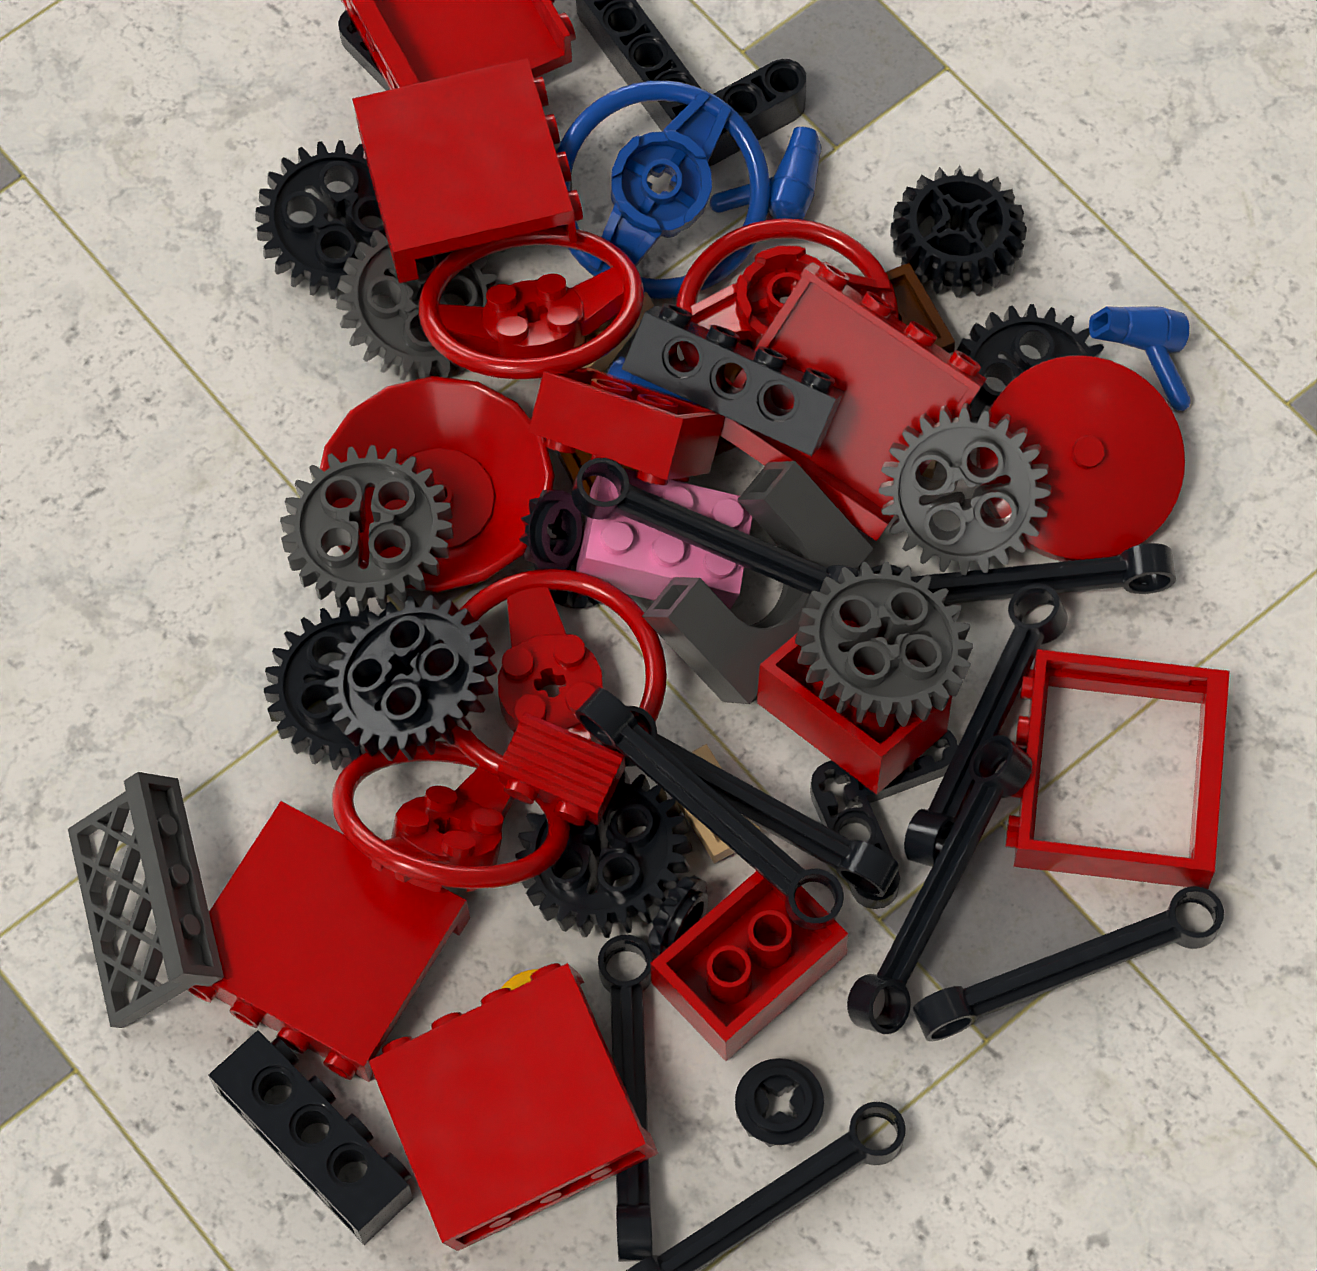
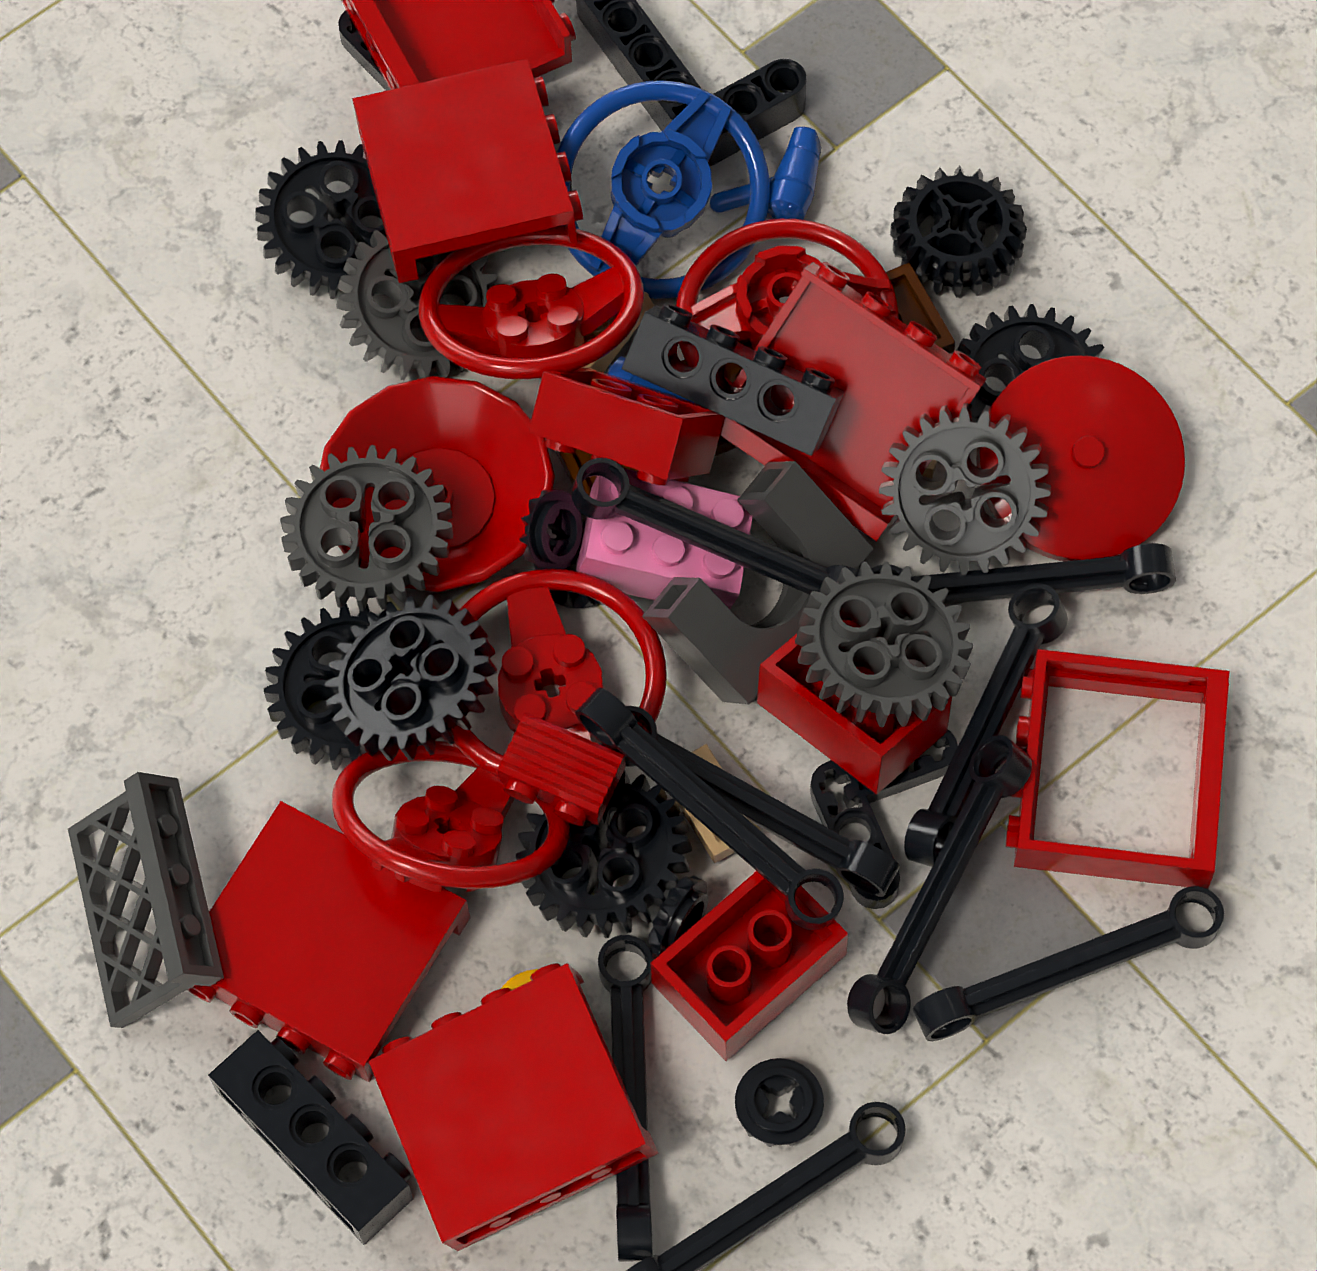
(1154, 331): blue piece -> none

